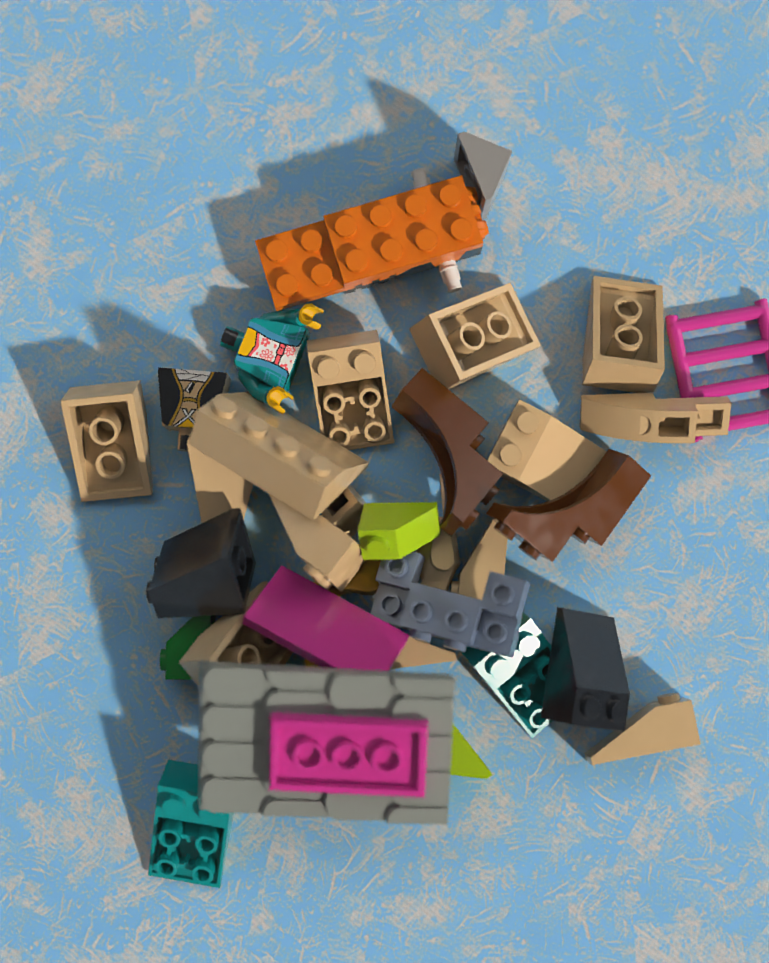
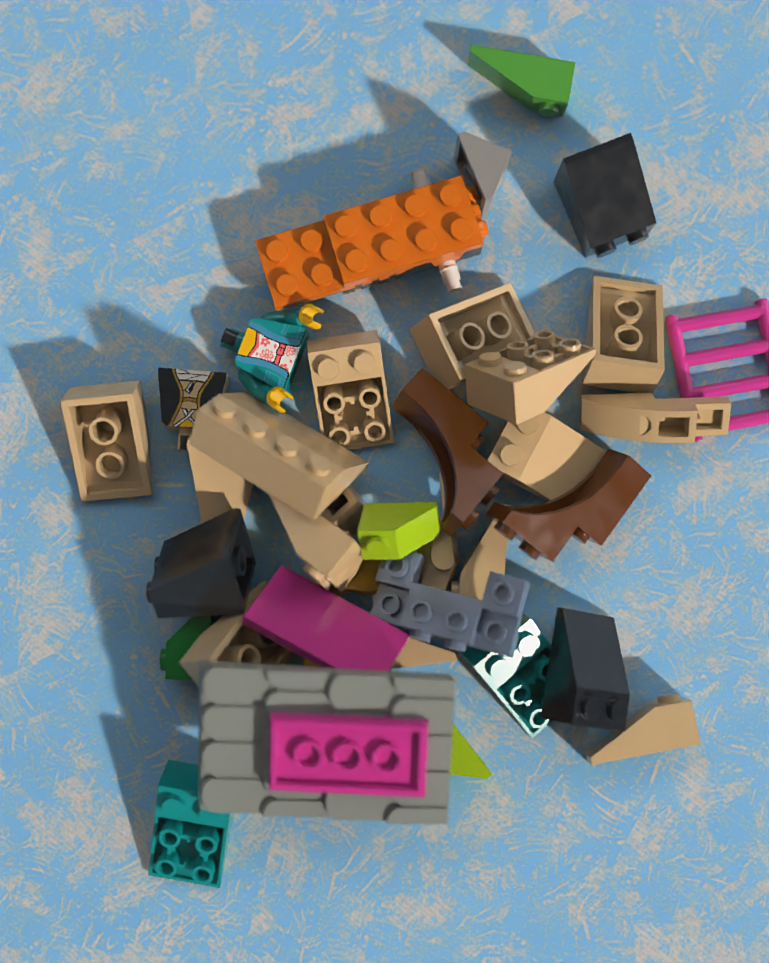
(525, 375): none -> tan slope
(532, 80): none -> bright green slope
(606, 196): none -> black slope

